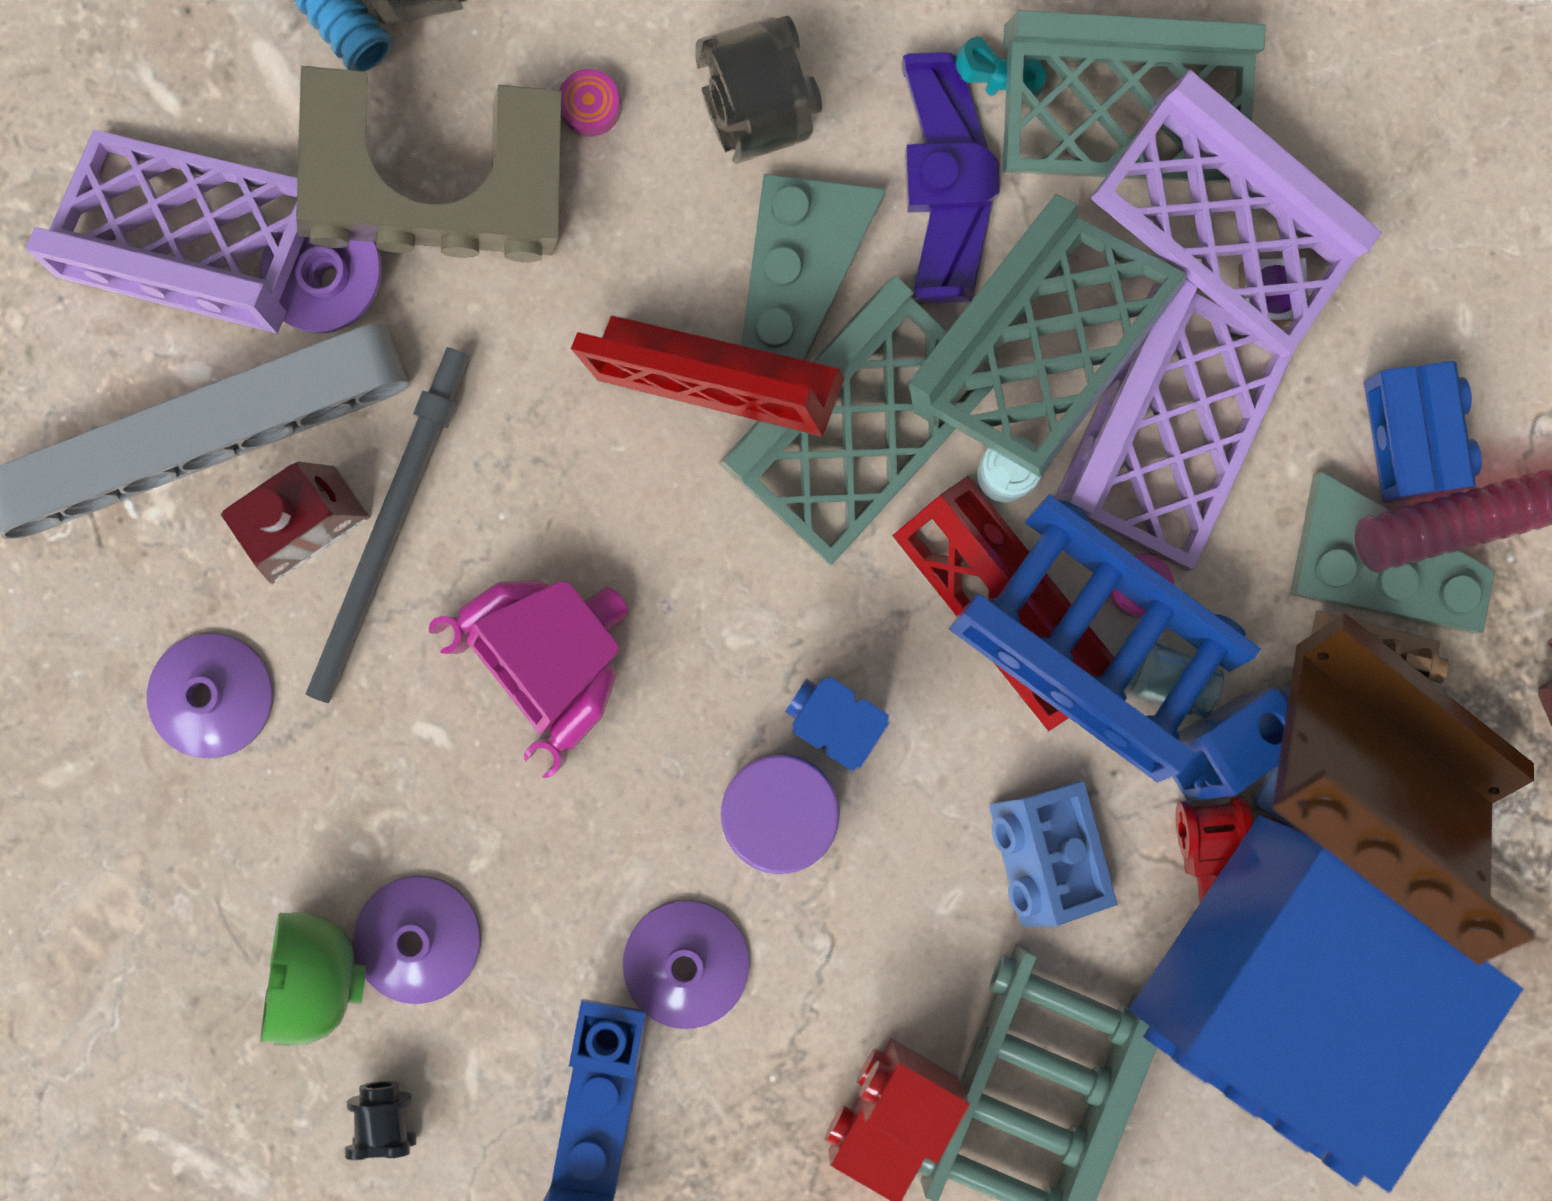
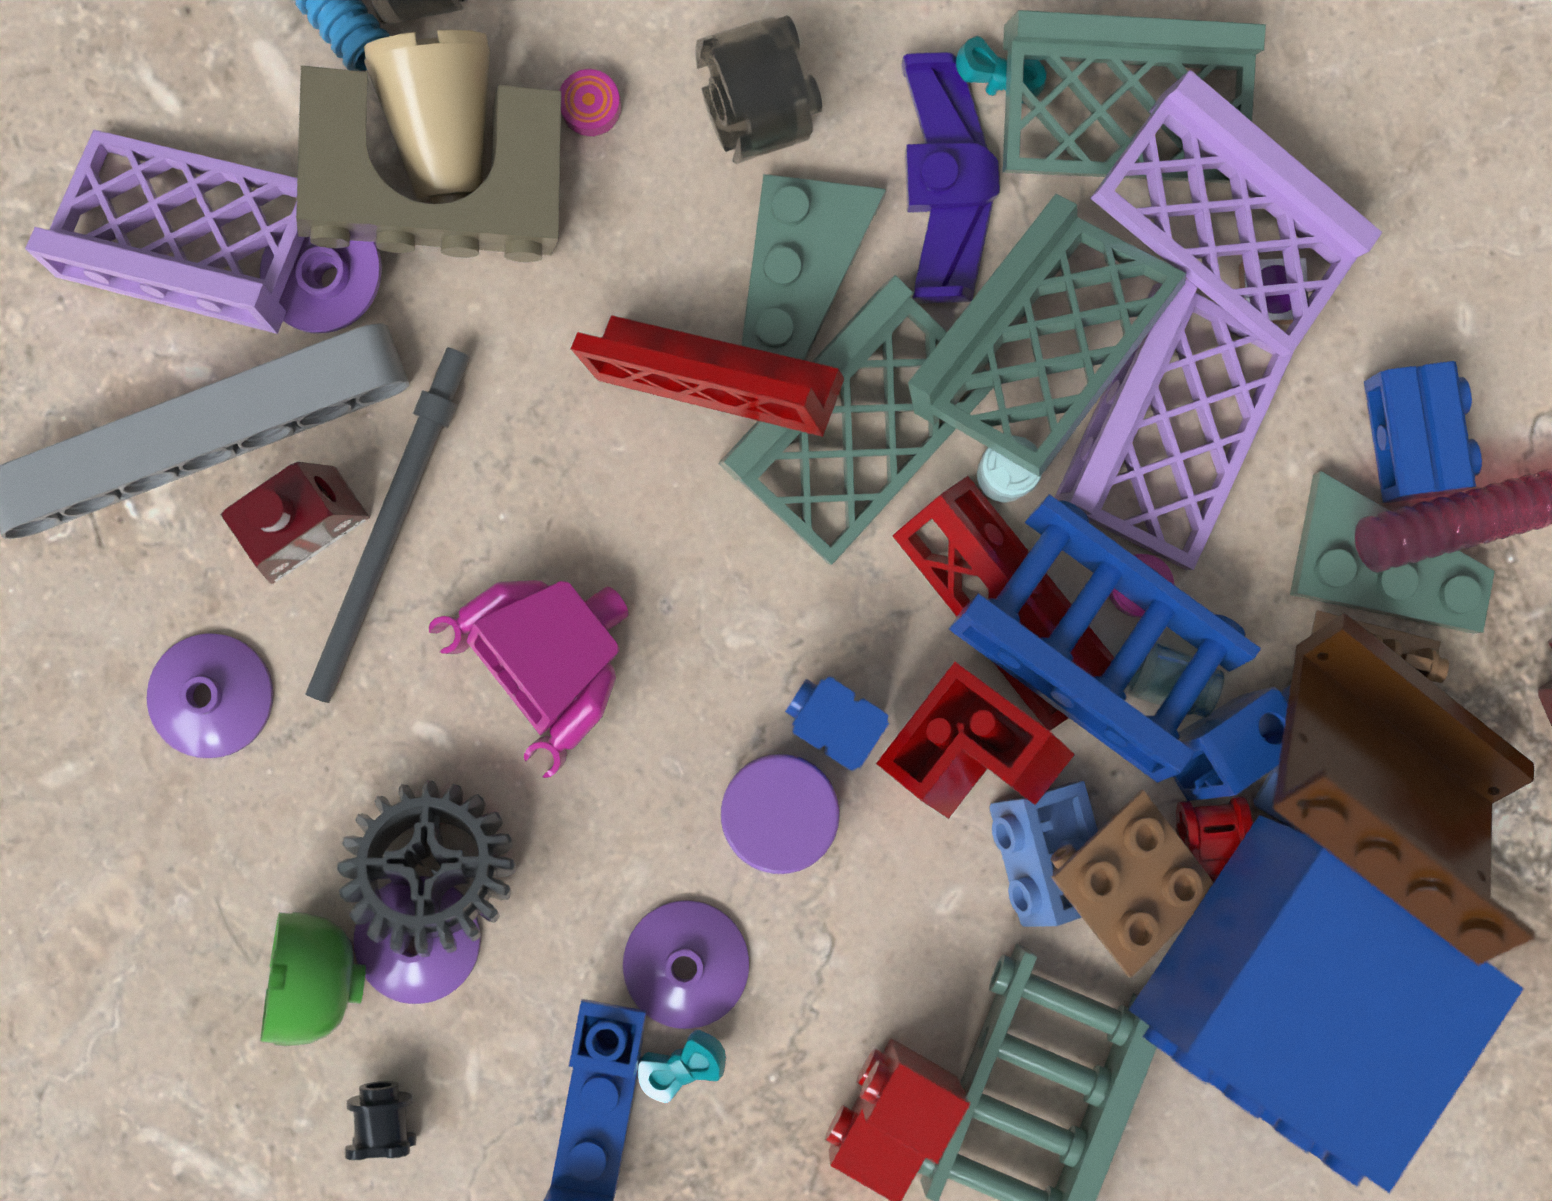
(399, 867): none -> dark grey gear
(434, 107): none -> tan cone
(664, 1075): none -> teal piece
(962, 734): none -> red brick
(1132, 882): none -> medium nougat hinge

